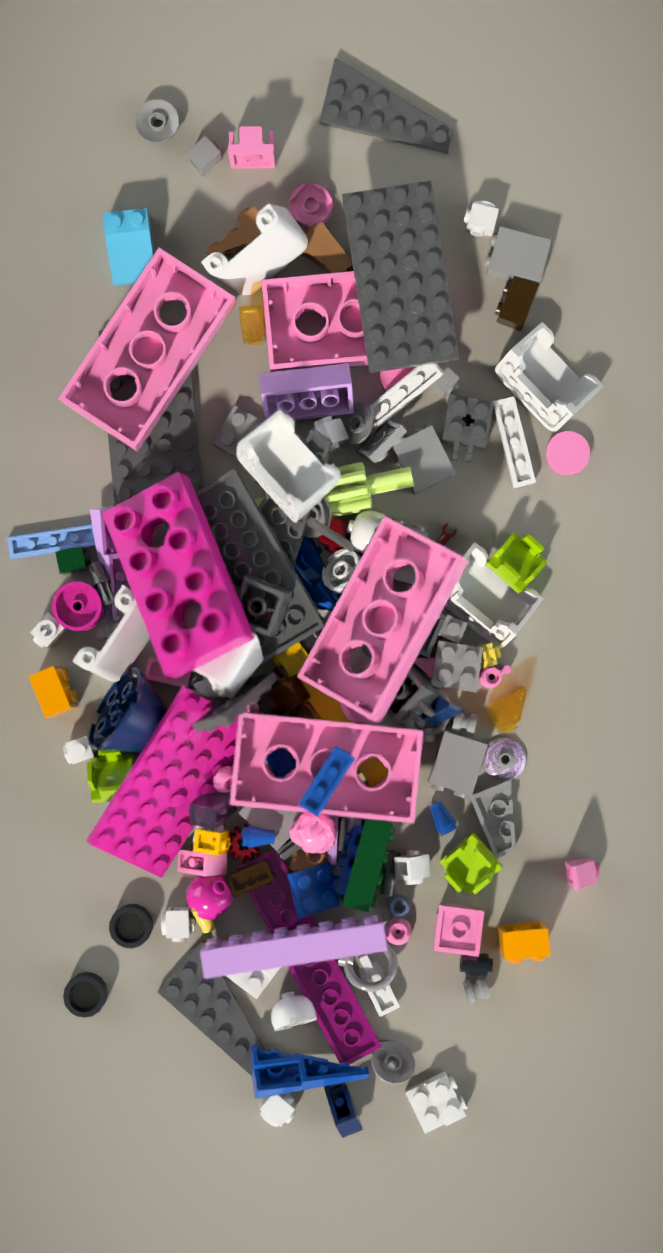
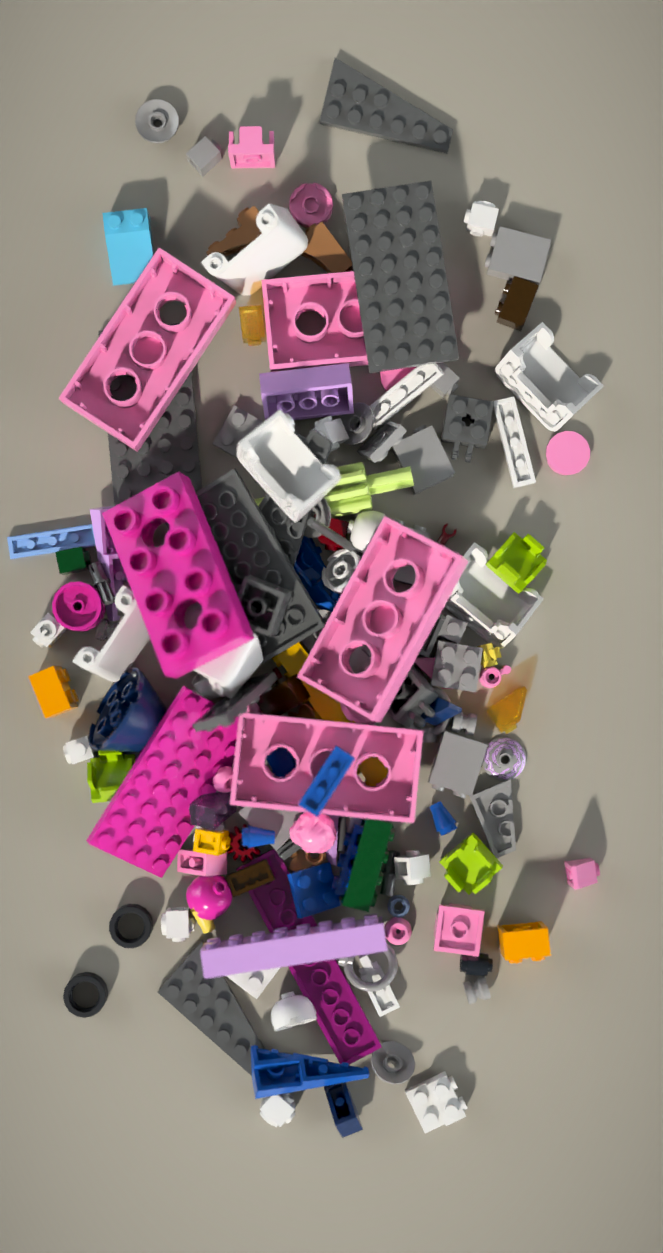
(155, 673): bright pink plate -> none

